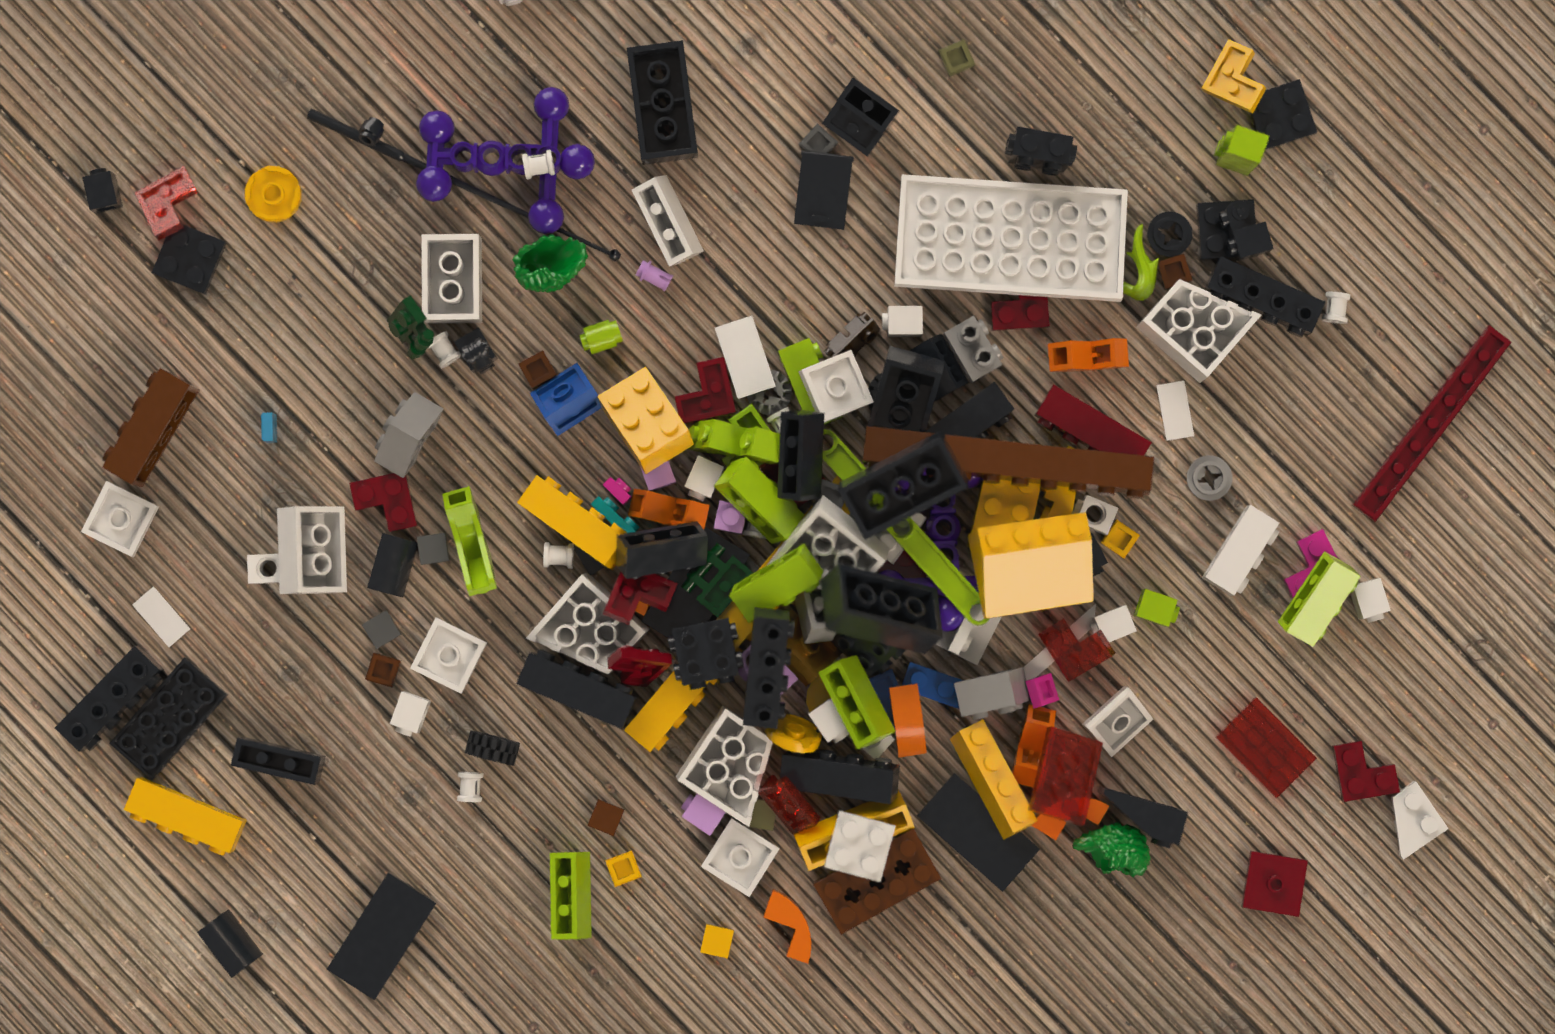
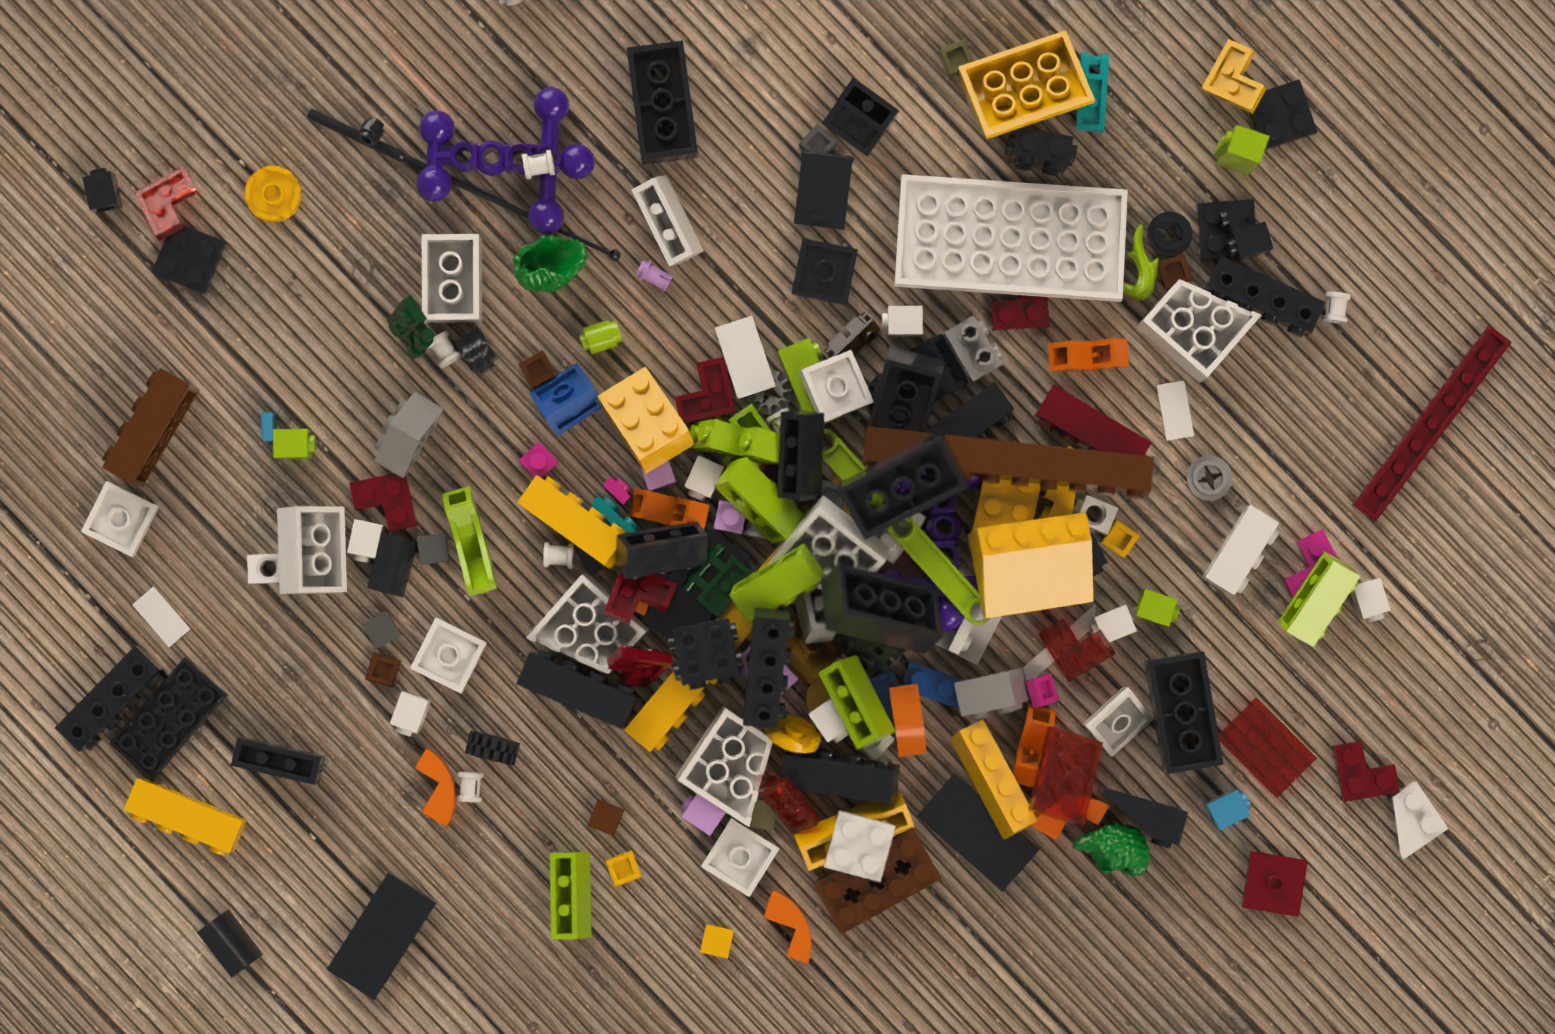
(293, 444): none -> lime brick
(365, 540): none -> white brick
(444, 798): none -> orange brick
(538, 461): none -> dark pink plate
(824, 271): none -> black plate
(1025, 85): none -> yellow slope
(1092, 116): none -> teal plate
(1172, 728): none -> black brick
(1228, 808): none -> dark azure brick

